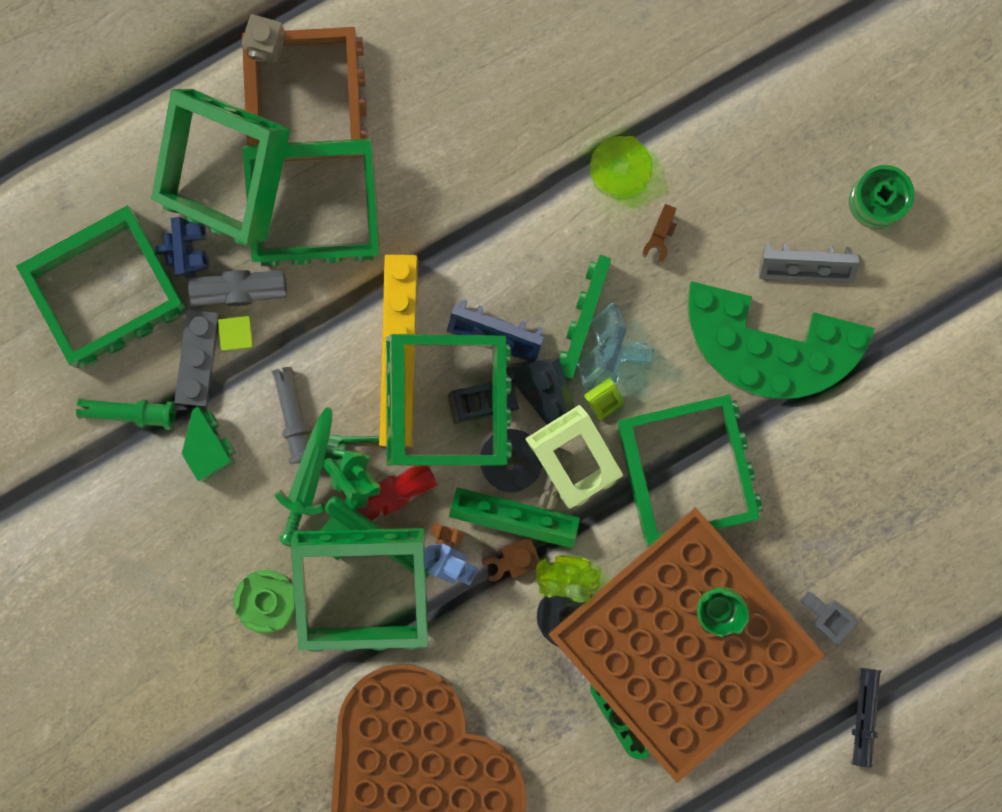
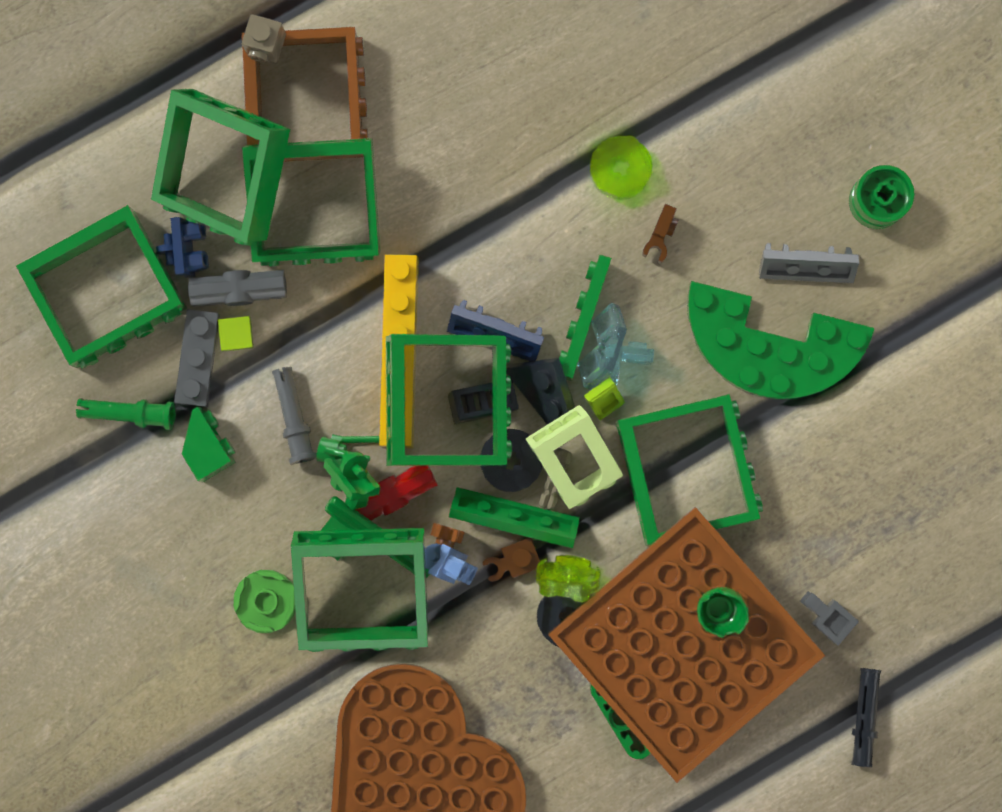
(307, 477): green sword -> none

